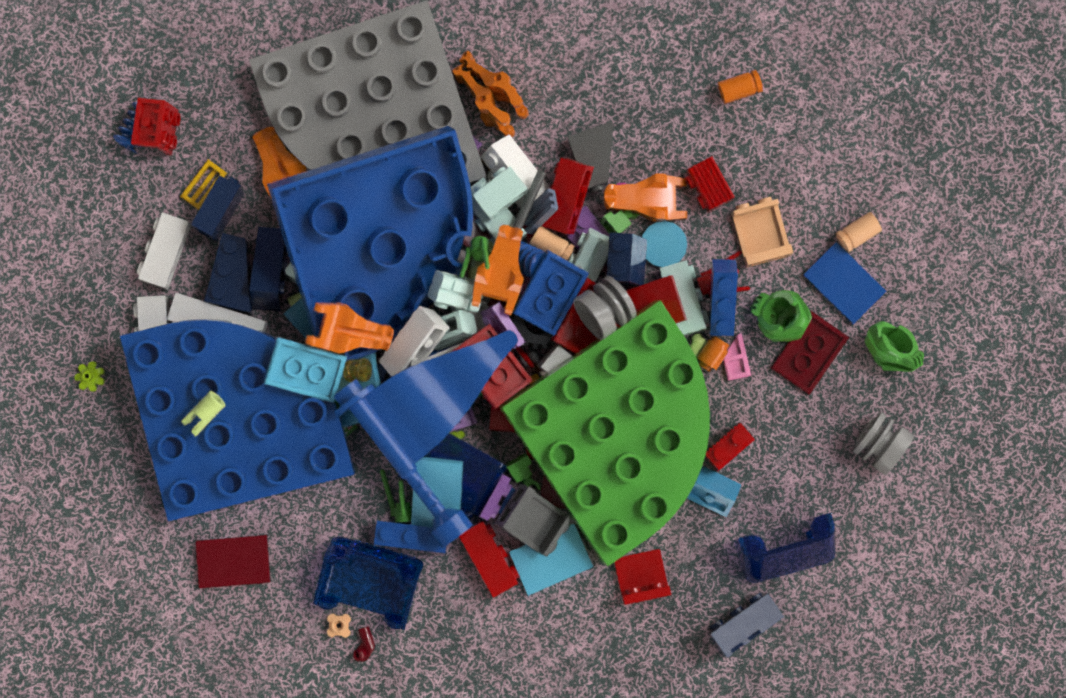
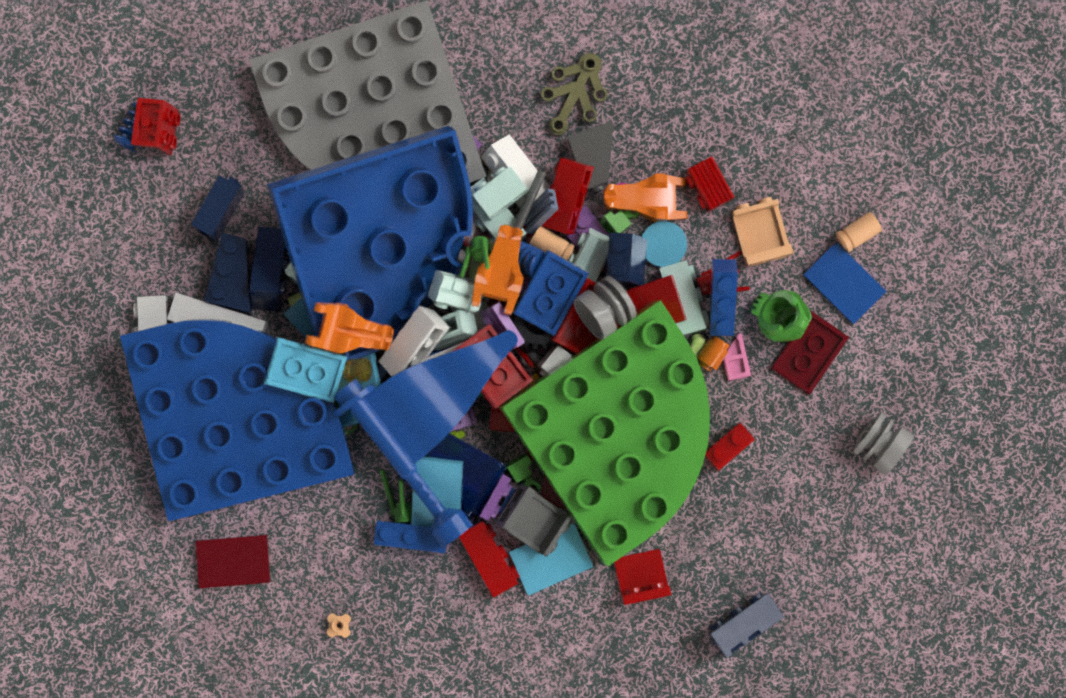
(94, 376): lime plant -> none
(163, 251): white brick -> none
(196, 179): yellow tile -> none
(205, 410): yellowish green hinge -> none
(276, 160): orange animal -> none
(366, 647): dark red arm -> none
(368, 580): clear blue windscreen -> none
(485, 102): orange animal -> none
(498, 83): orange animal -> none
(576, 90): none -> olive plant
(714, 491): dark azure panel -> none
(740, 86): orange piece -> none
(765, 564): clear blue windscreen -> none
(888, 344): bright green helmet -> none

